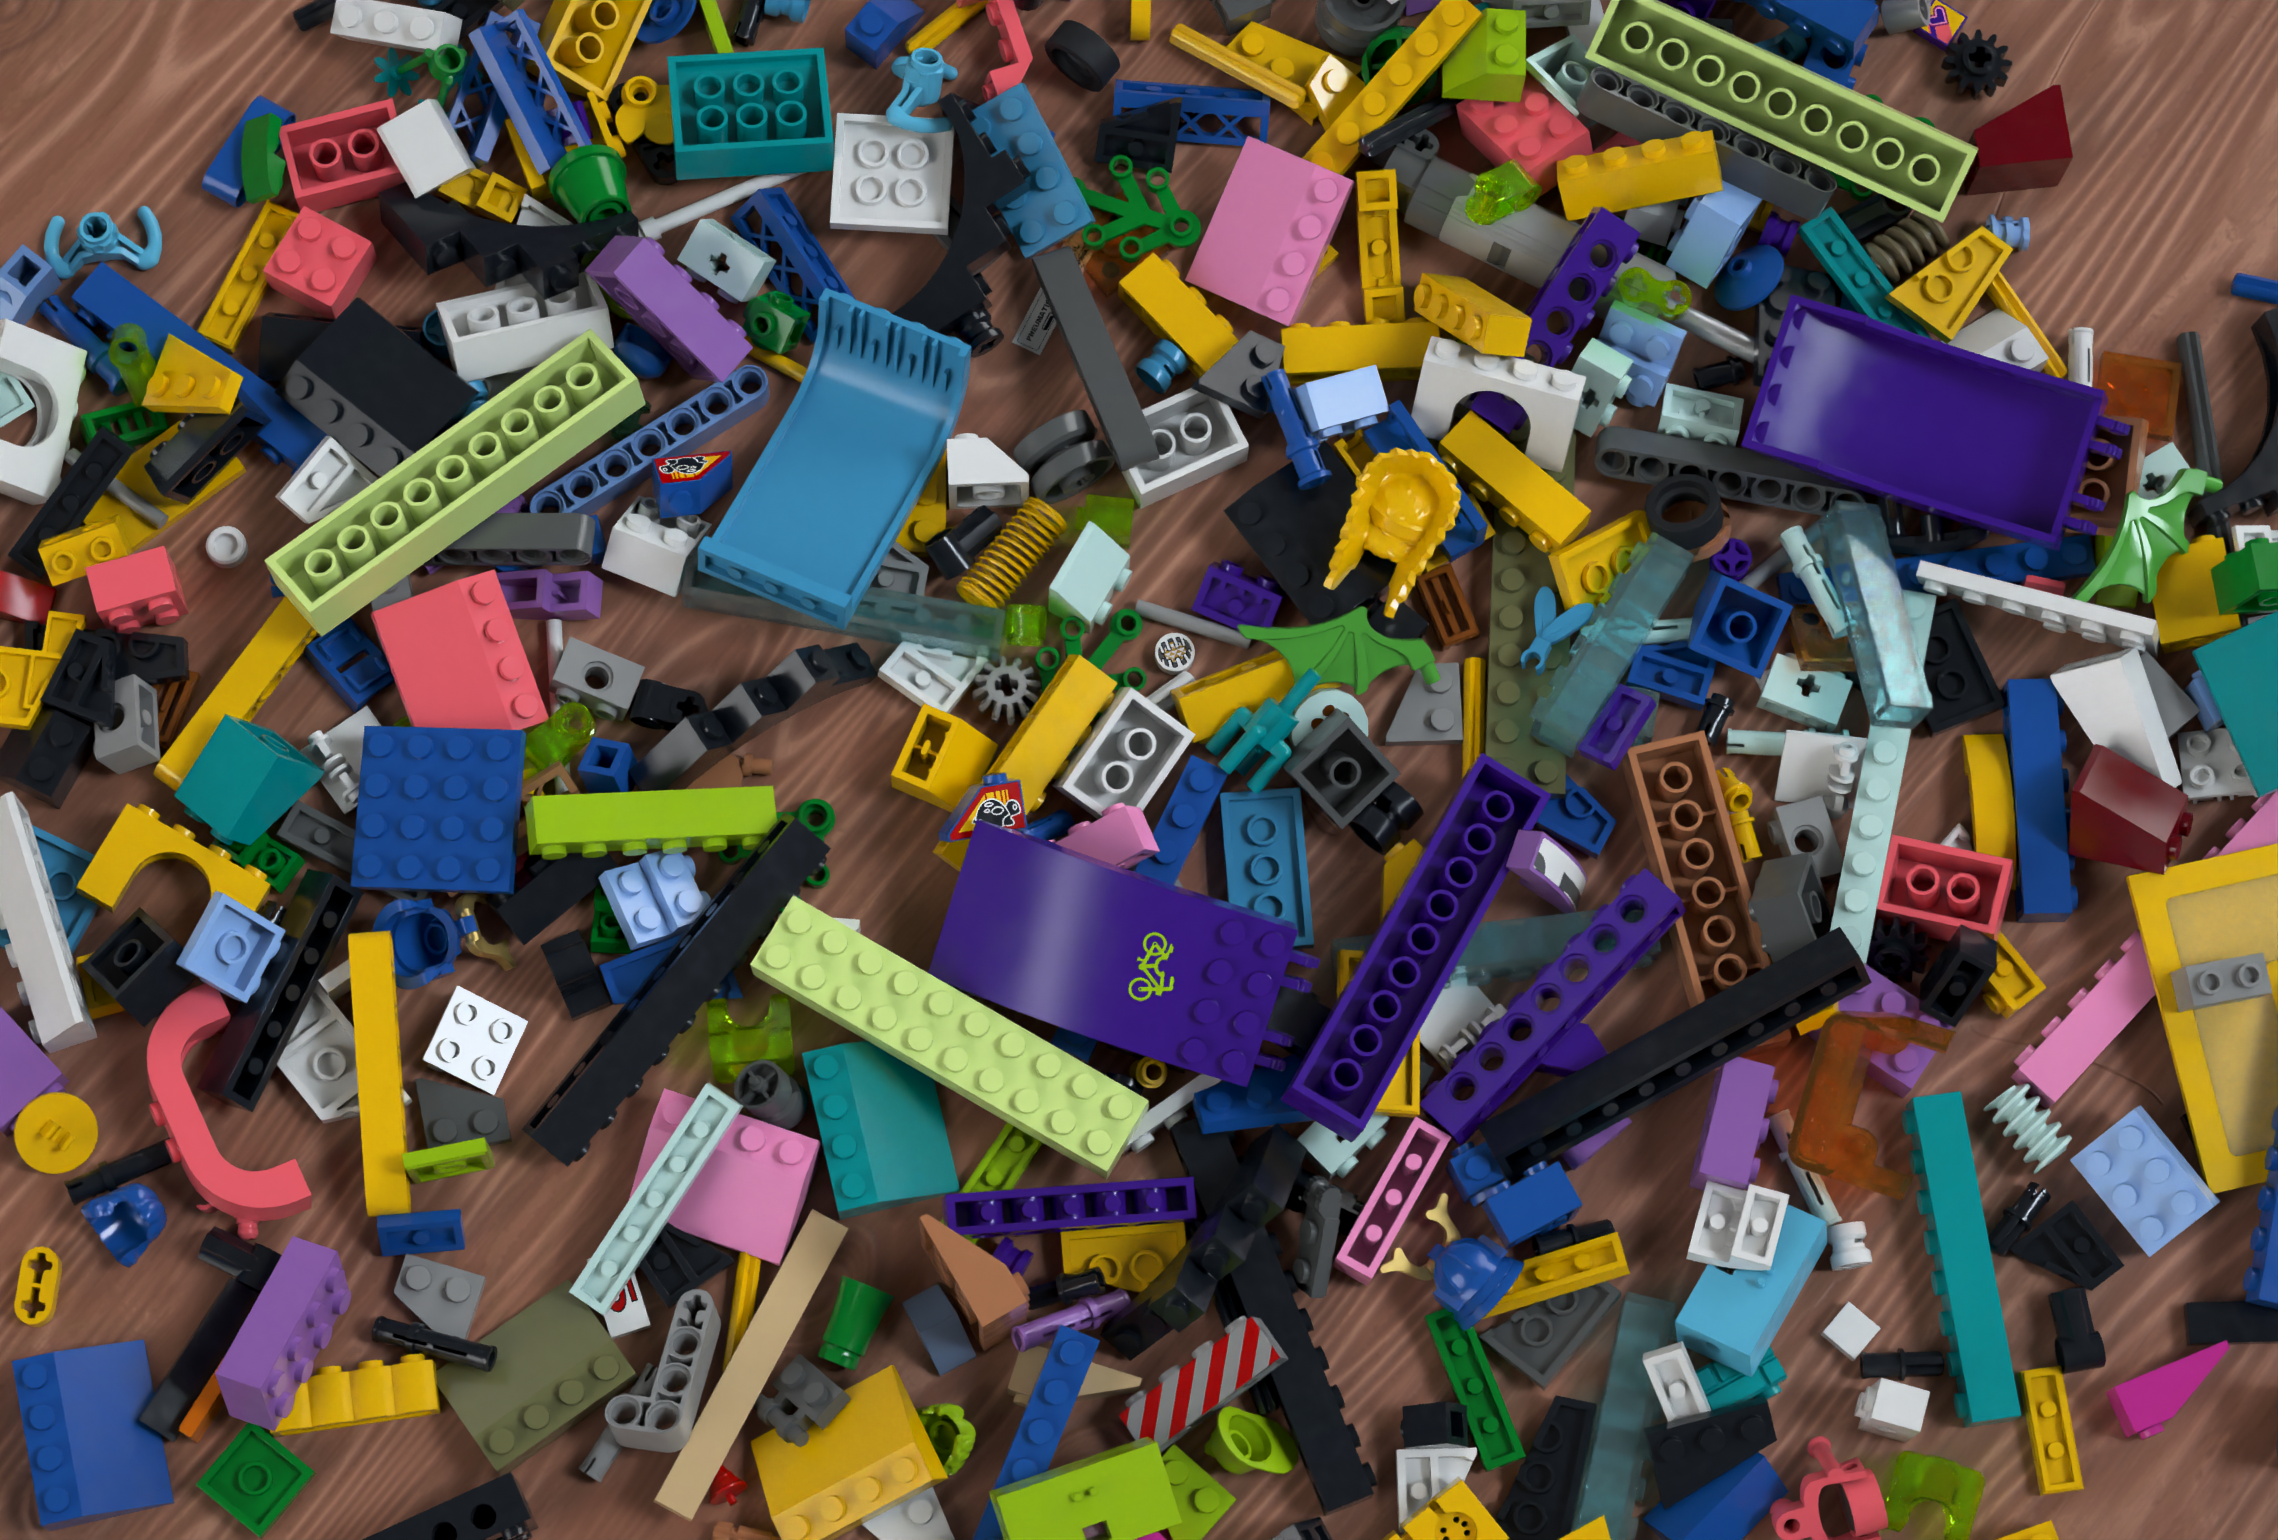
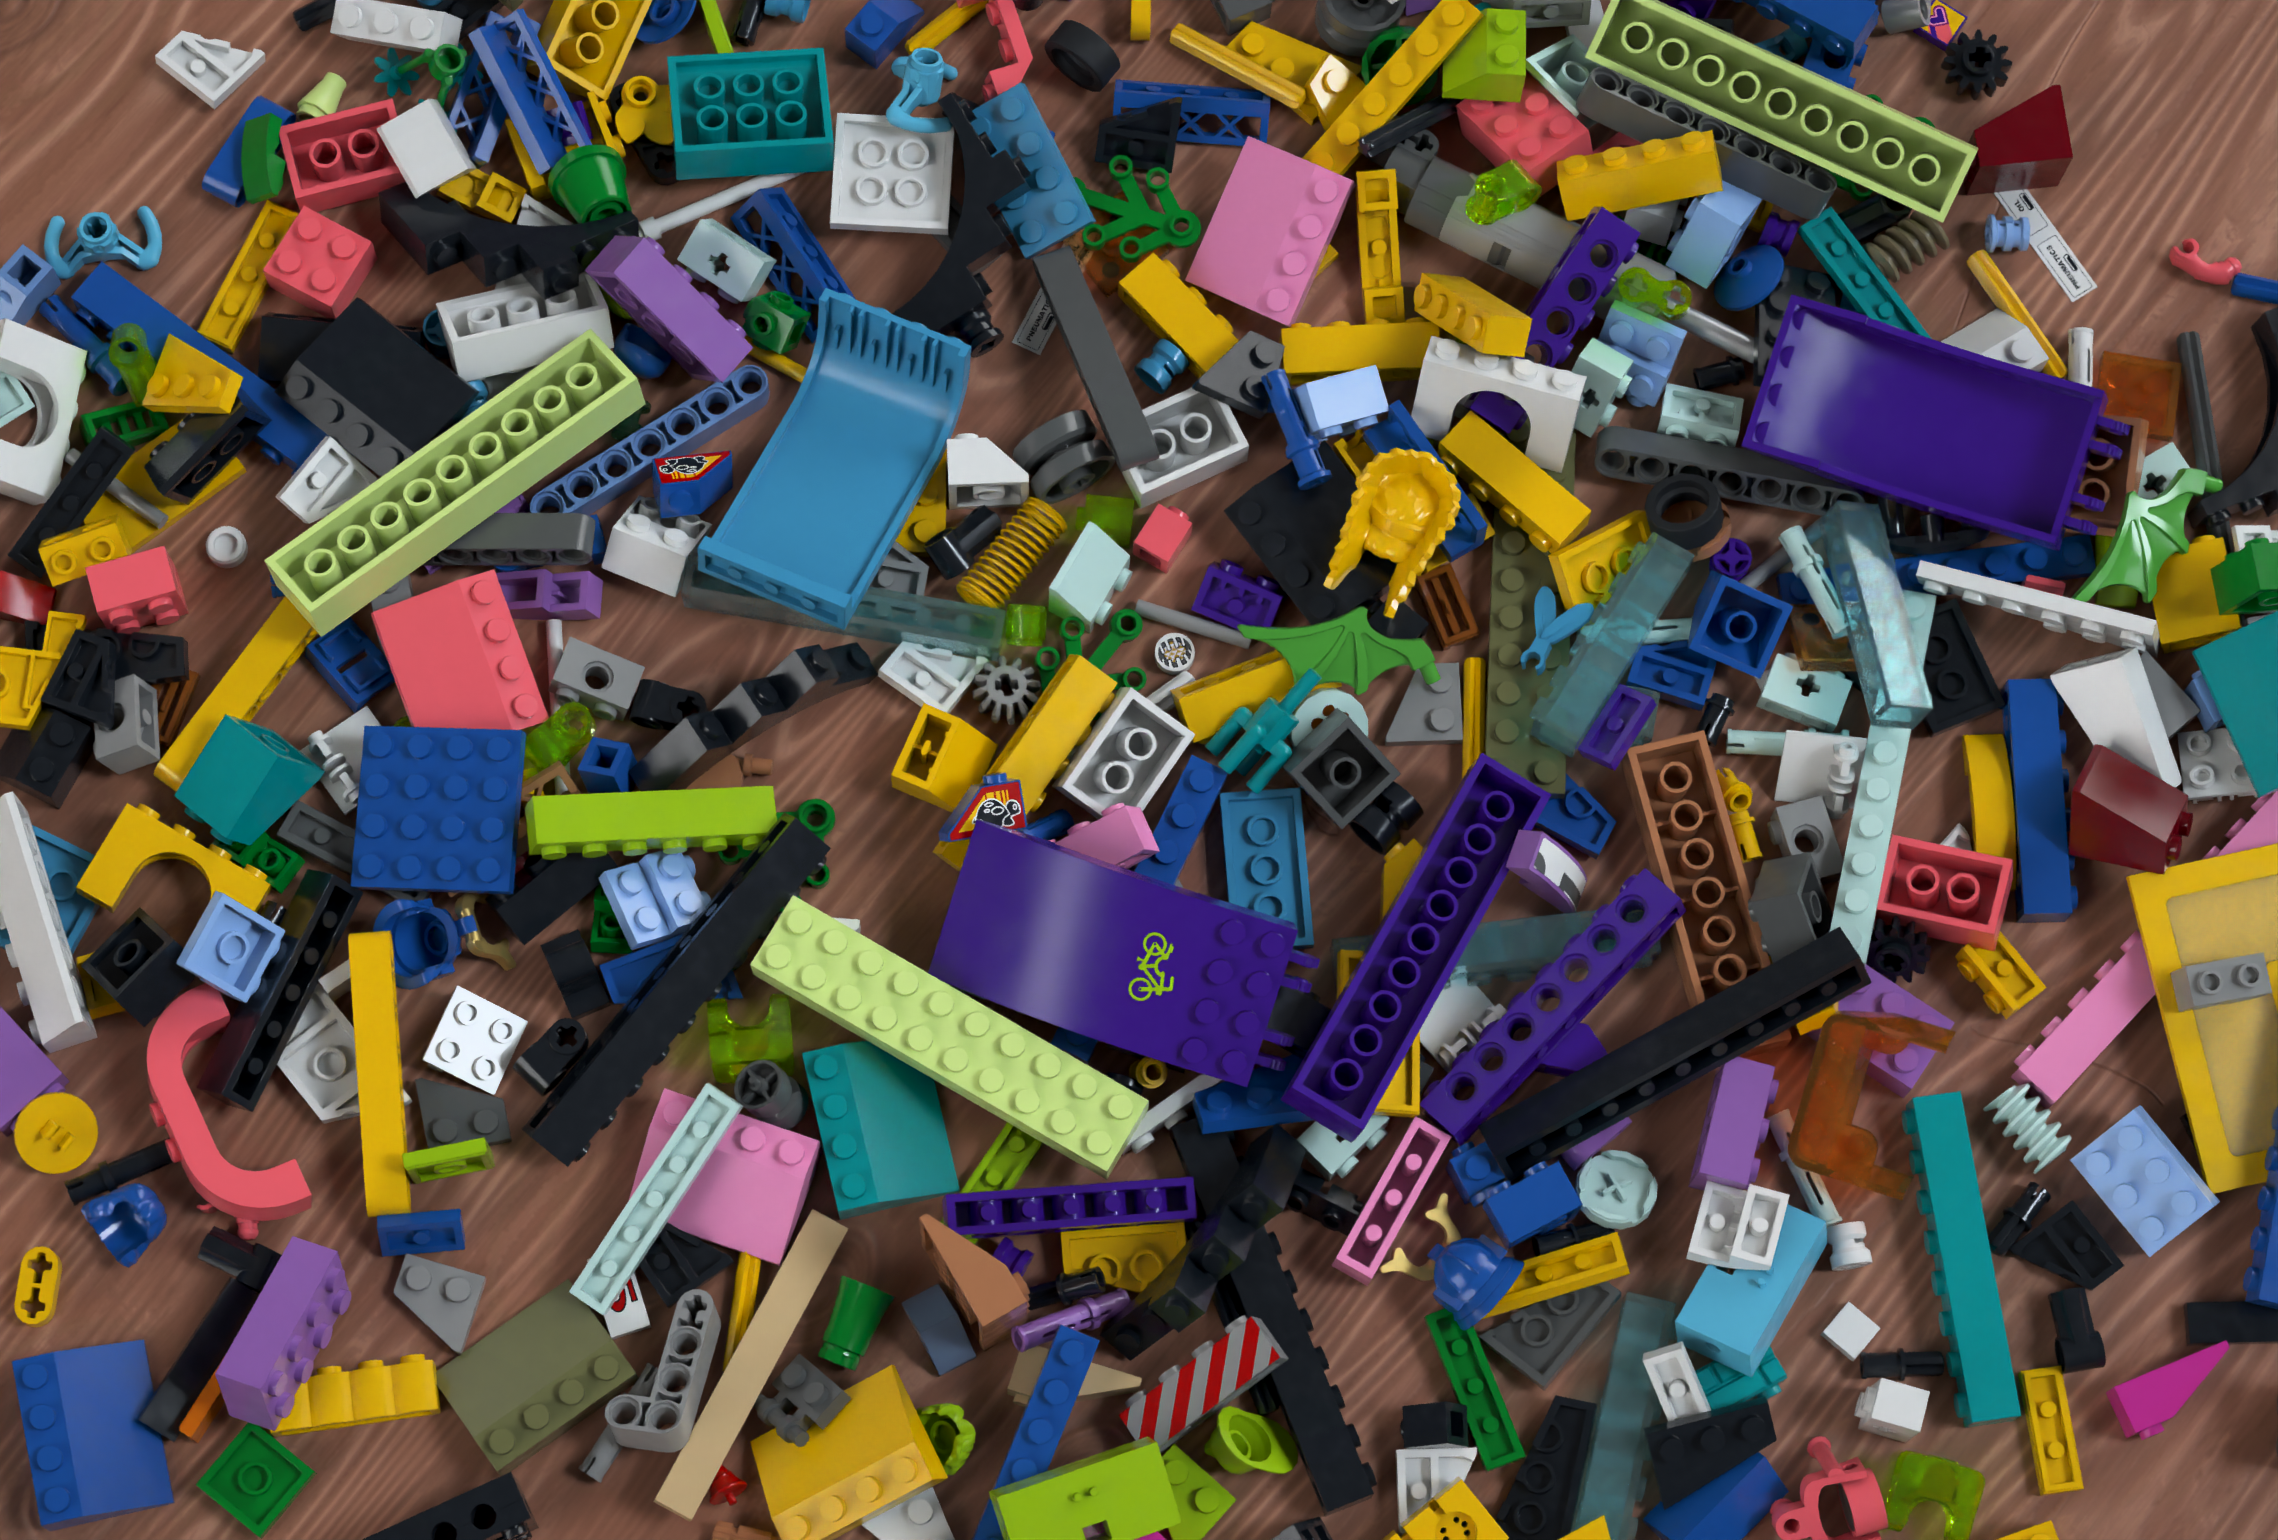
(208, 66): none -> white wing
(322, 98): none -> yellowish green cone
(418, 1339): black pin -> none
(546, 1061): none -> black piece
(1163, 537): none -> coral brick
(1318, 1237): dark grey hinge -> none
(1616, 1189): none -> light aqua tile
(1952, 285): yellow wing -> none
(1958, 975): black brick -> none
(2048, 243): none -> white sticker
(2213, 273): none -> coral piece

